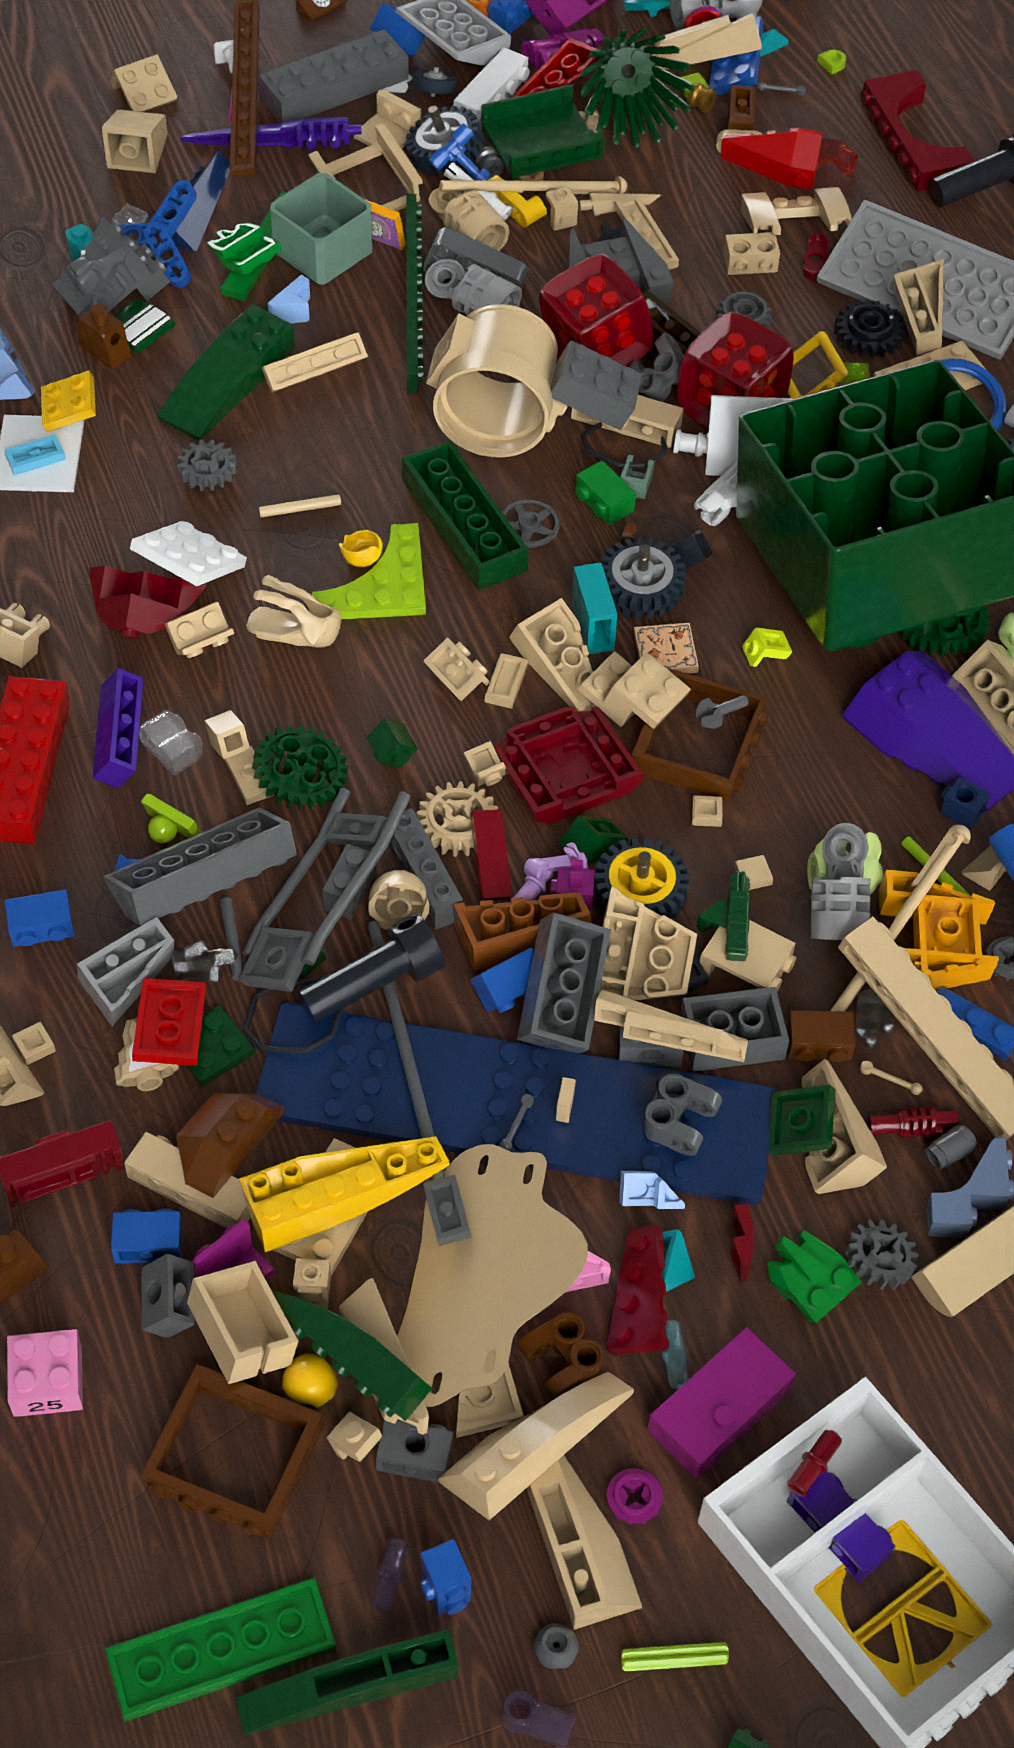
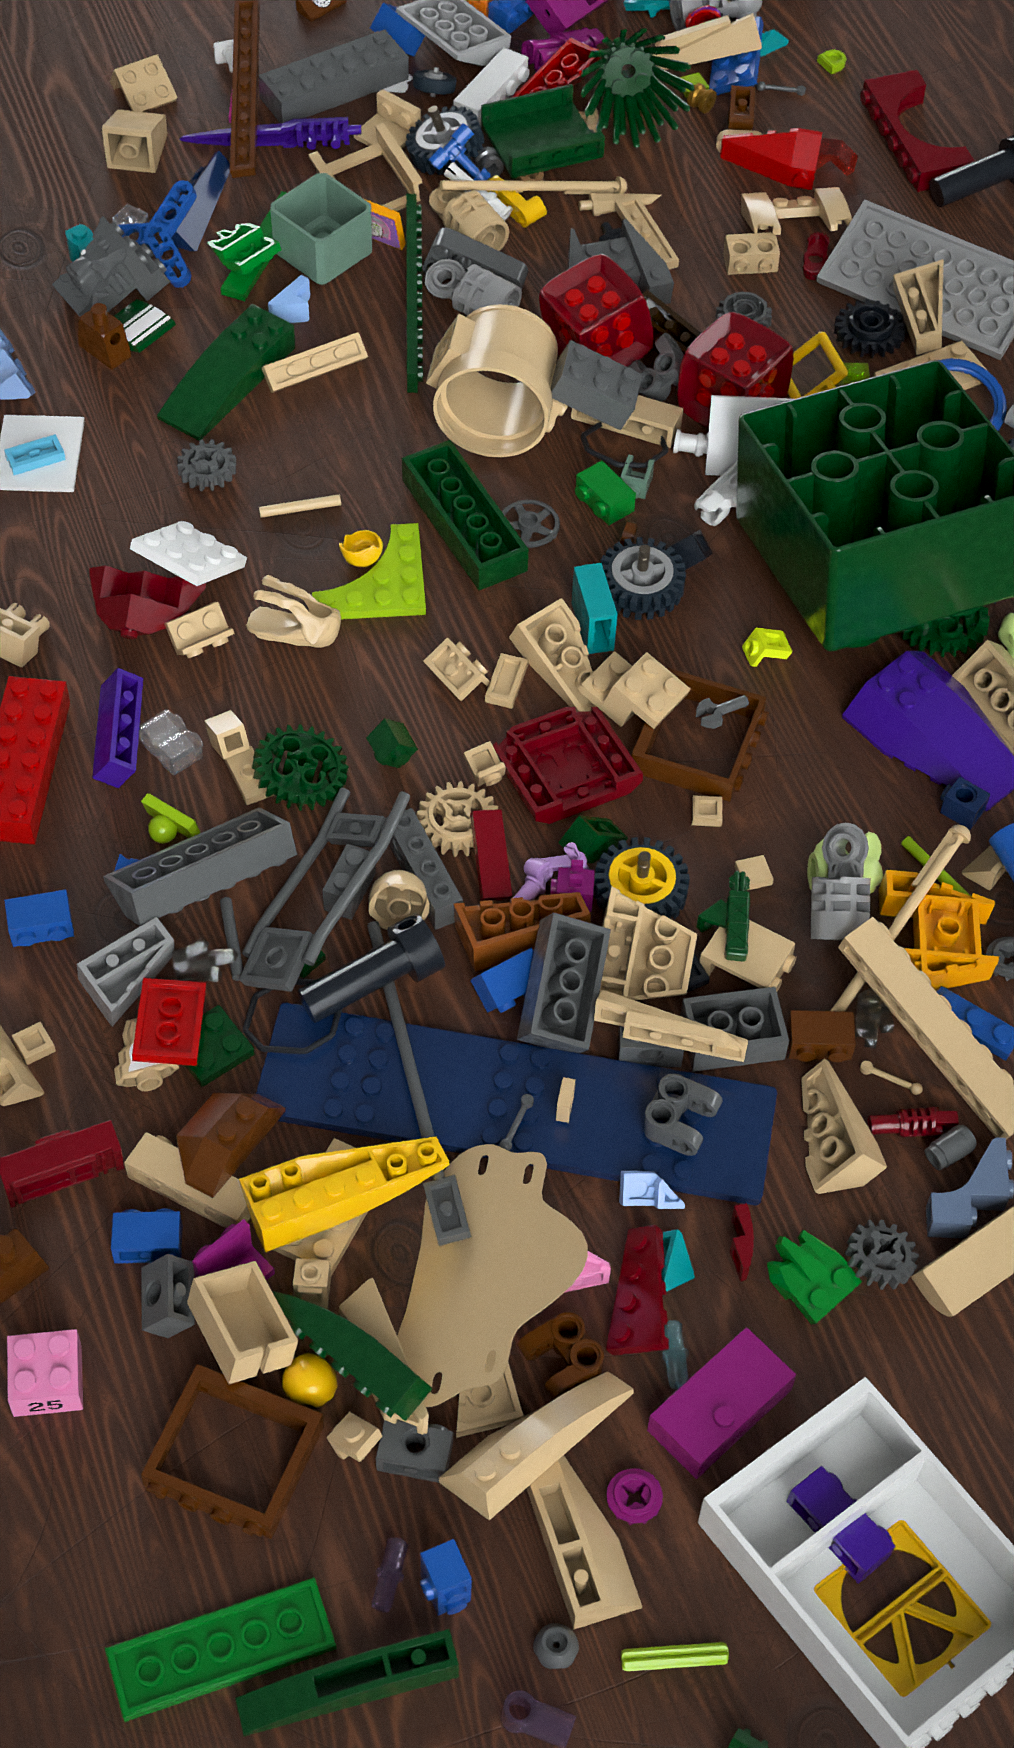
(68, 401): yellow plate -> none
(563, 208): tan bracket -> none
(669, 645): light nougat tile -> none
(801, 1120): dark green plate -> none
(814, 1462): dark red axle -> none

